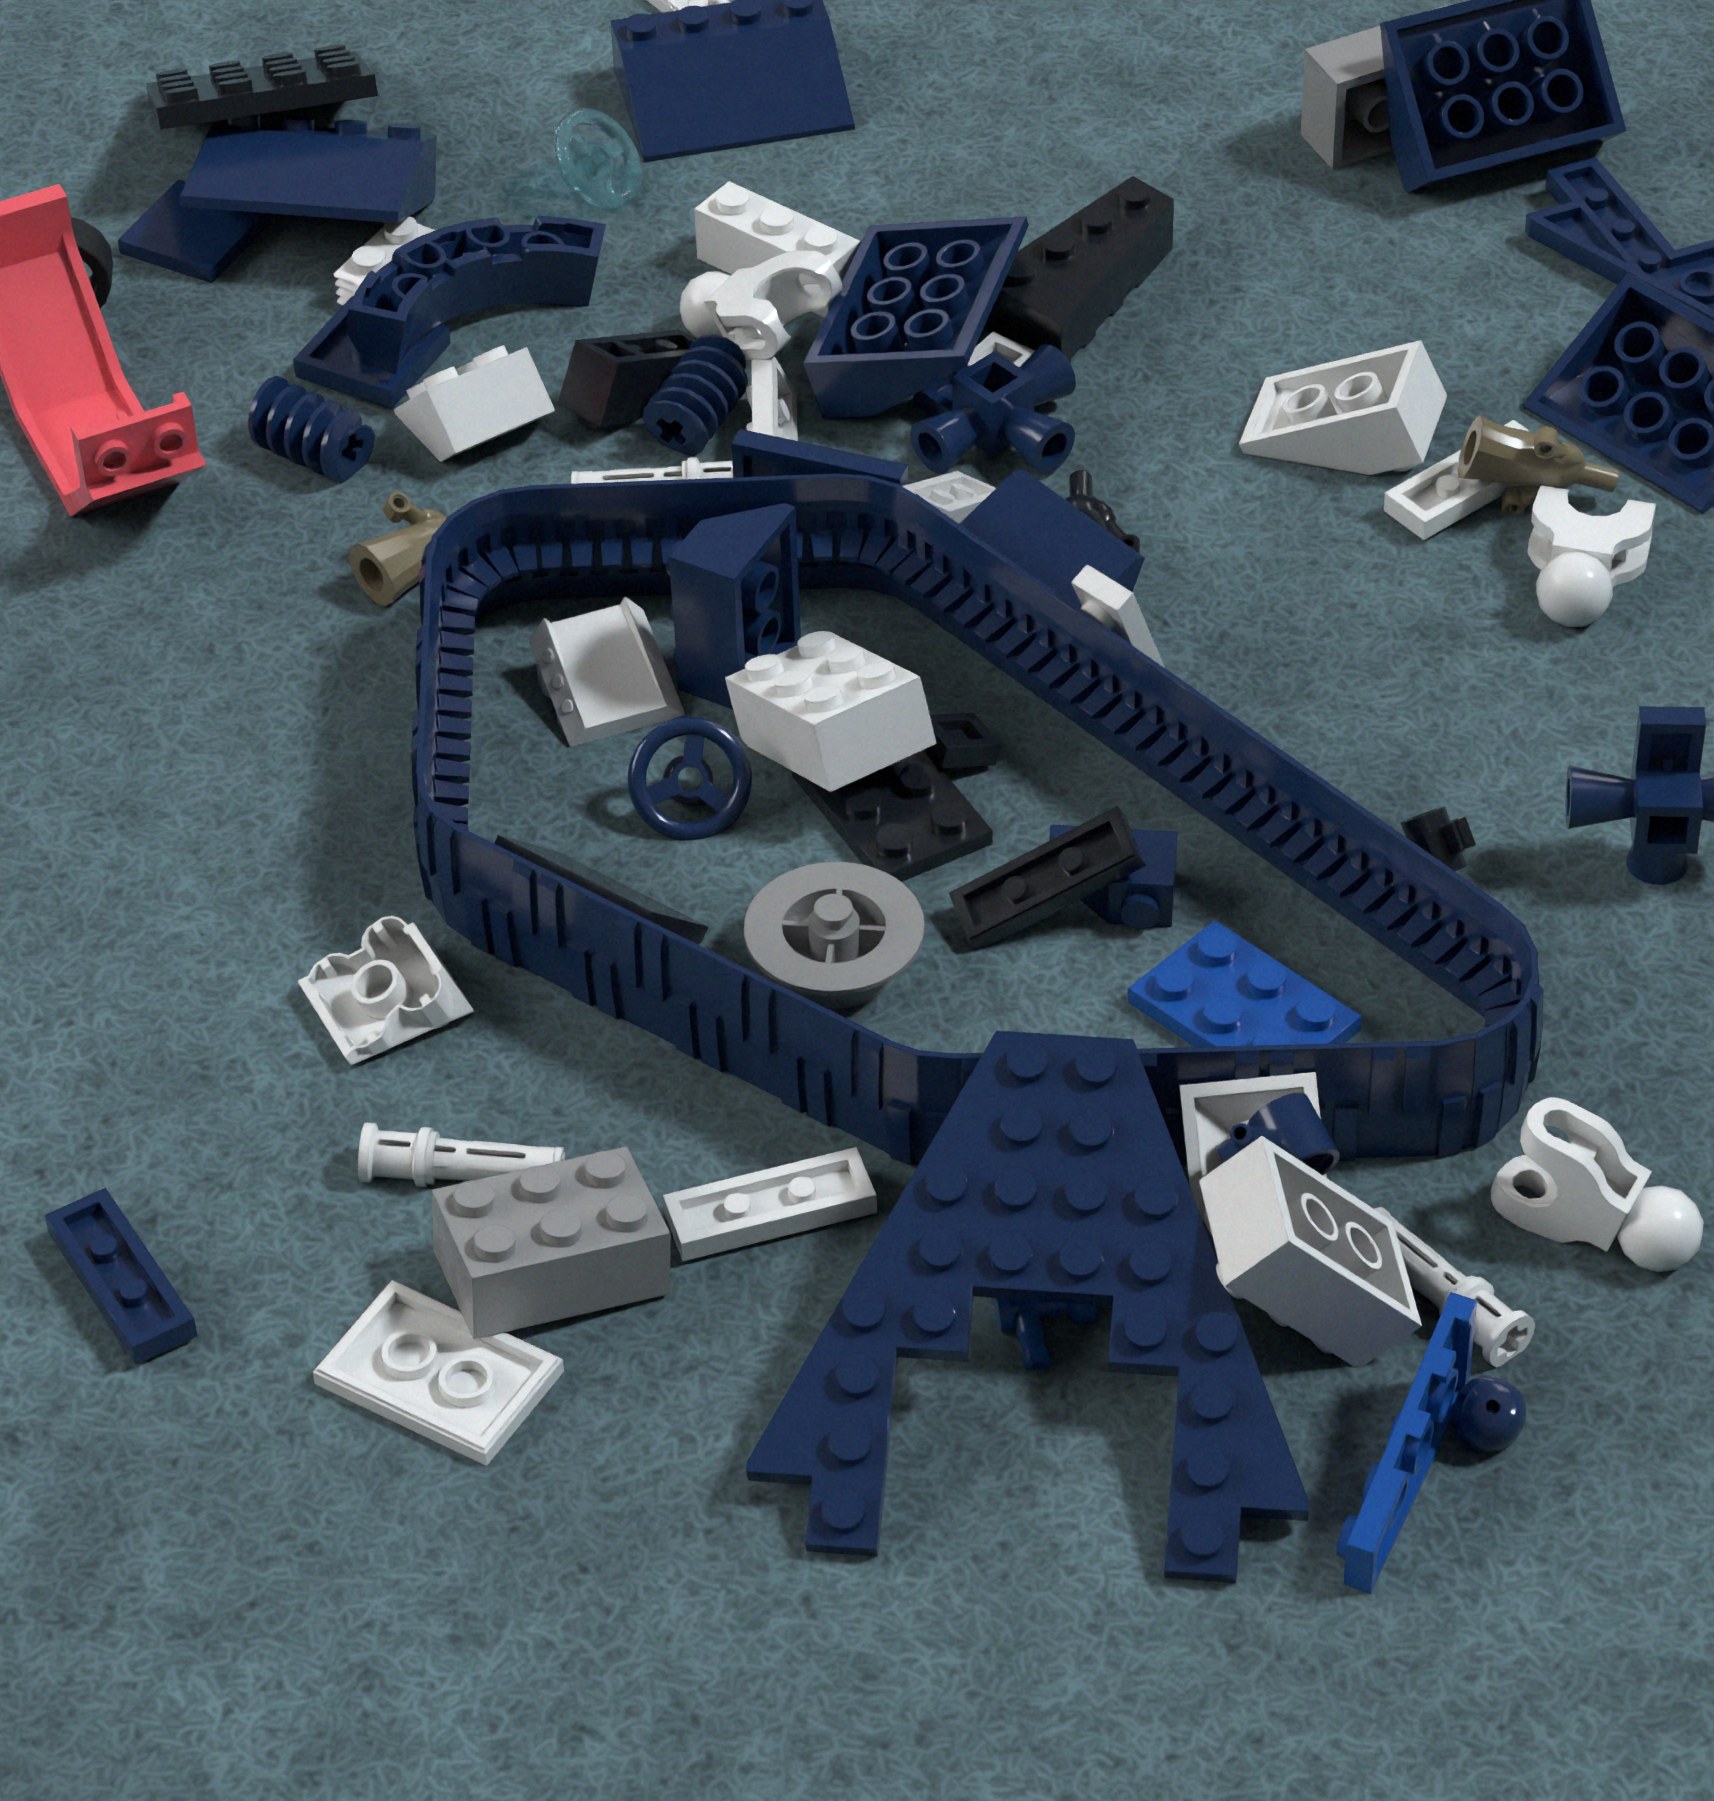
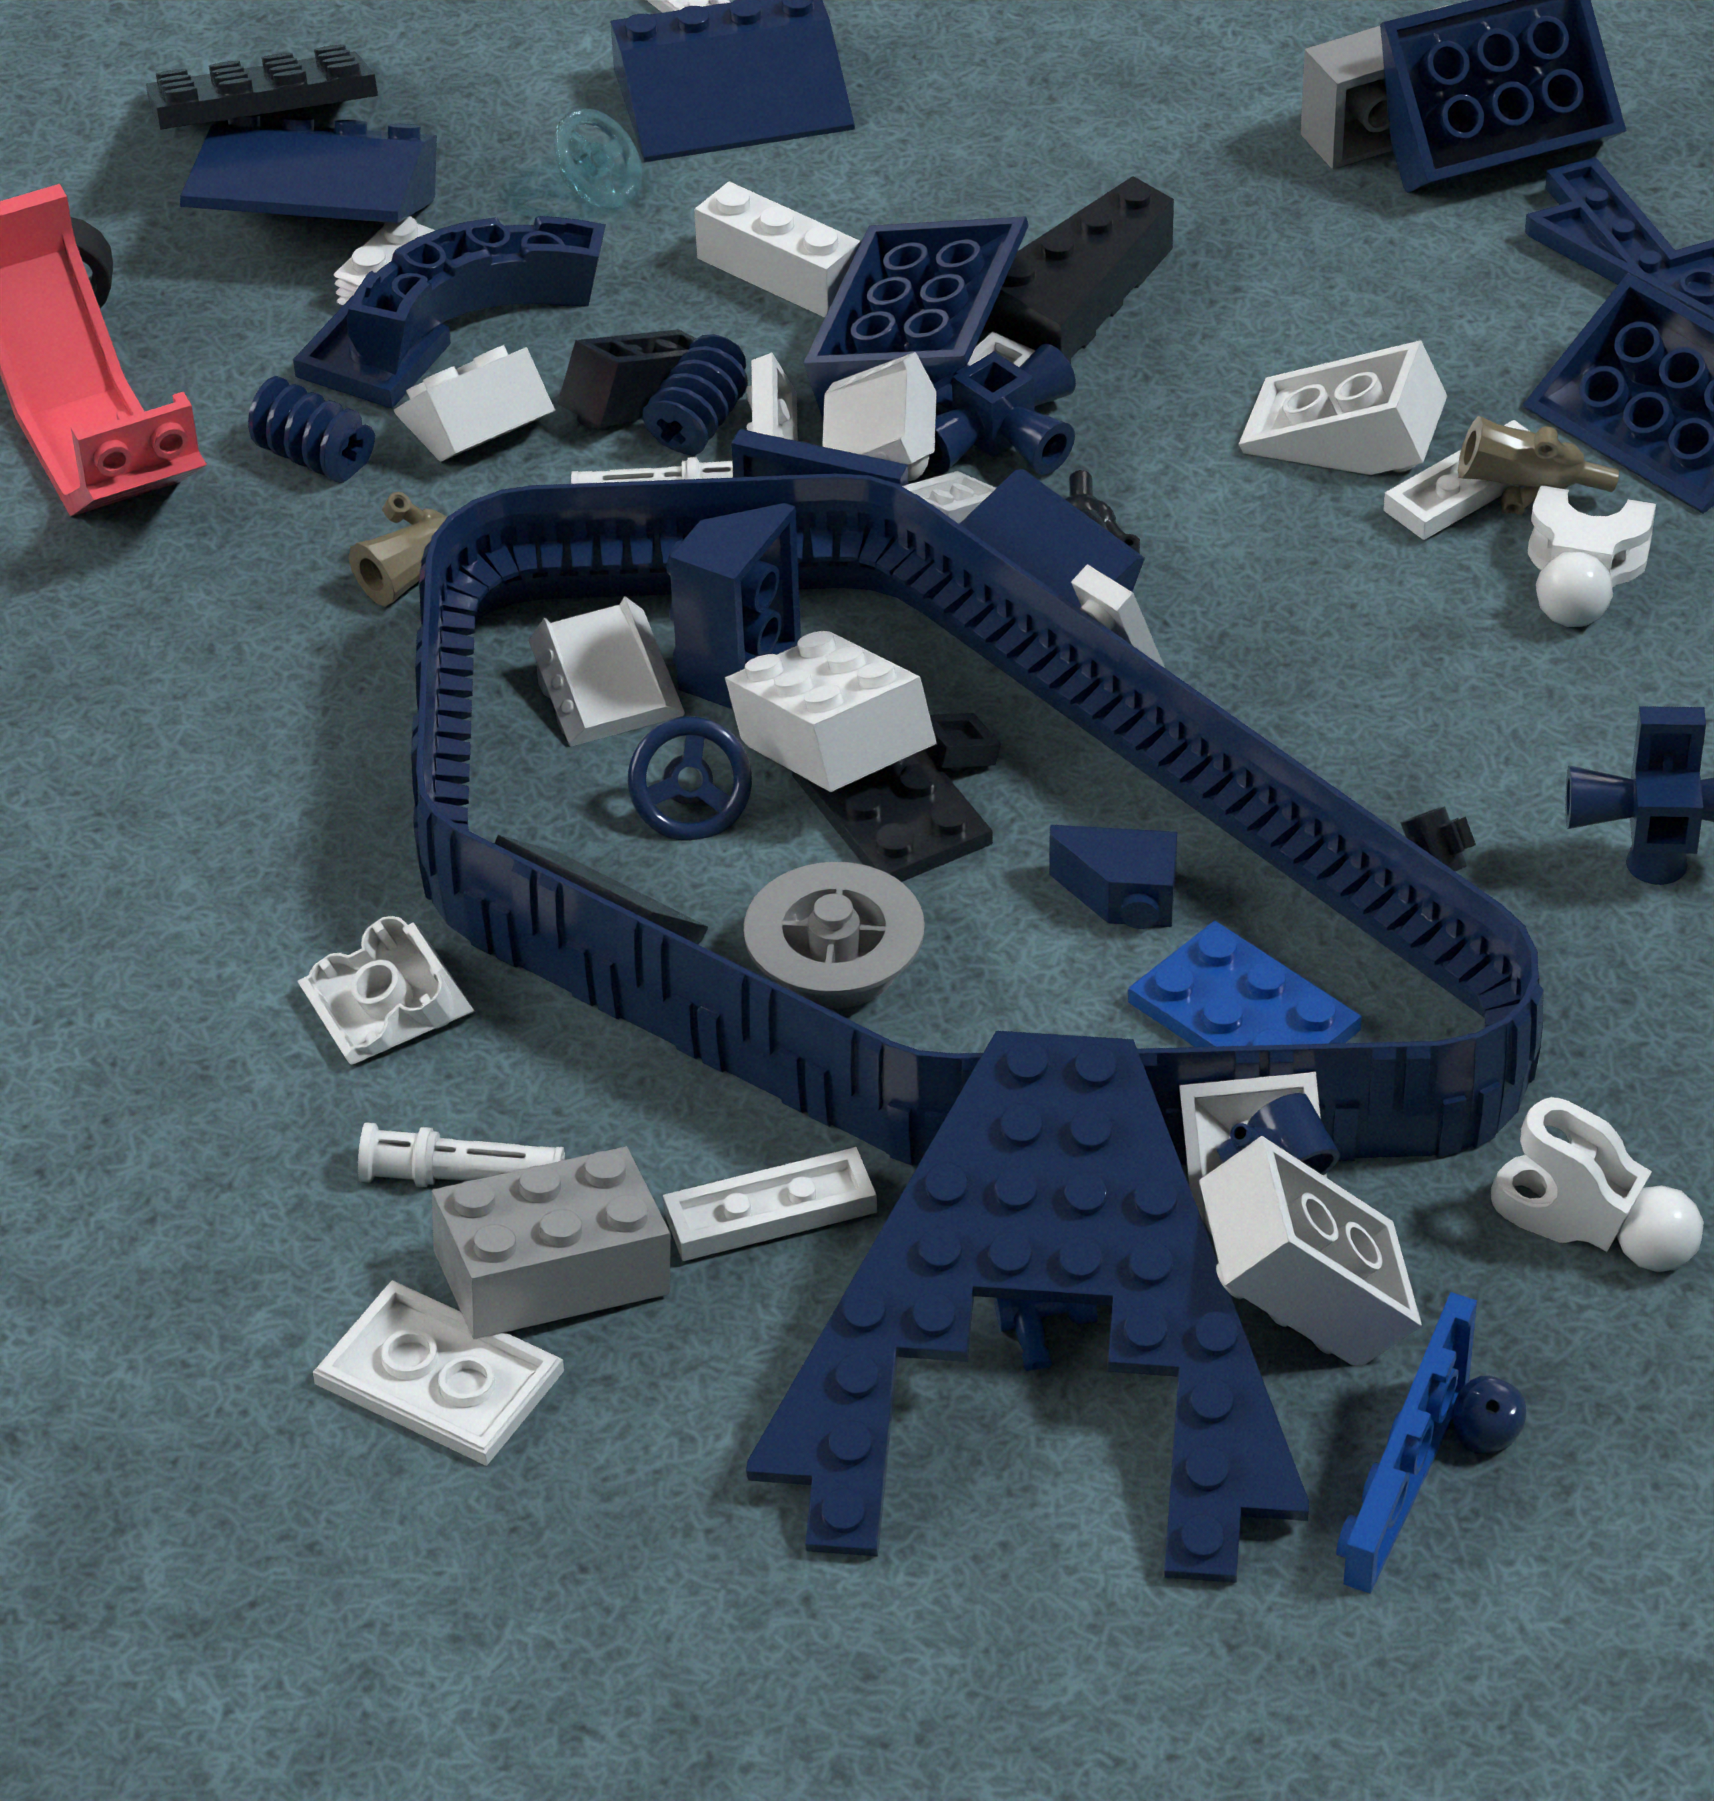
(121, 1276): dark blue plate -> none
(191, 239): dark blue tile -> none
(759, 301): white piece -> none
(884, 414): none -> white slope
(1047, 879): black tile -> none
(1497, 1327): white pin -> none

